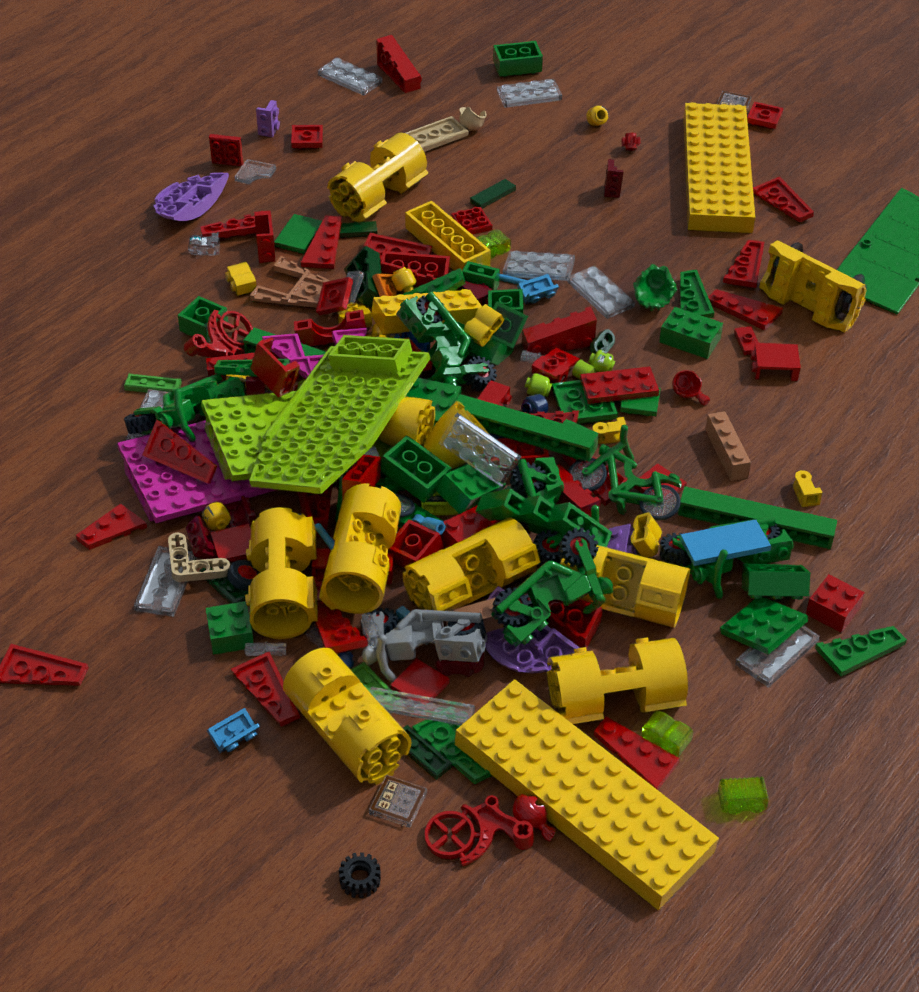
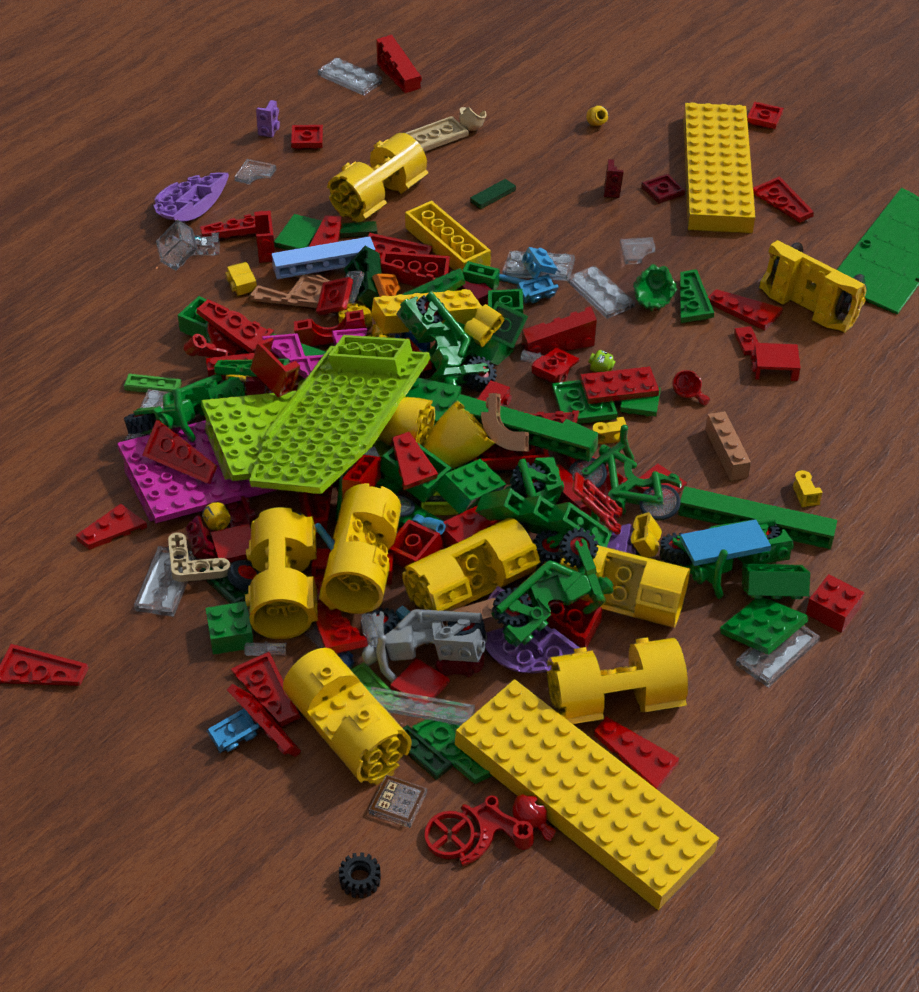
(176, 245): none -> clear brick
(226, 150): red tile -> none
(233, 325): none -> red wing
(265, 720): none -> red wing
(317, 258): none -> light blue brick
(403, 280): yellow head -> none
(412, 462): none -> red wing
(473, 220): red tile -> none
(479, 449): clear piece -> none
(496, 242): clear neon green brick -> none
(497, 431): none -> nougat arch
(517, 58): green brick -> none
(529, 93): clear piece -> none
(534, 404): dark blue head -> none
(538, 260): none -> dark azure bracket
(538, 385): lime head -> none
(582, 368): lime brick -> none
(588, 499): none -> red piece
(603, 341): dark green plate -> none
(630, 141): red gear -> none
(636, 248): none -> clear tile
(663, 188): none -> dark red tile
(667, 733): clear neon green brick -> none
(691, 332): green brick -> none
(734, 99): clear tile -> none
(743, 795): clear neon green brick -> none
(746, 265): red wing -> none
(860, 650): green wing -> none

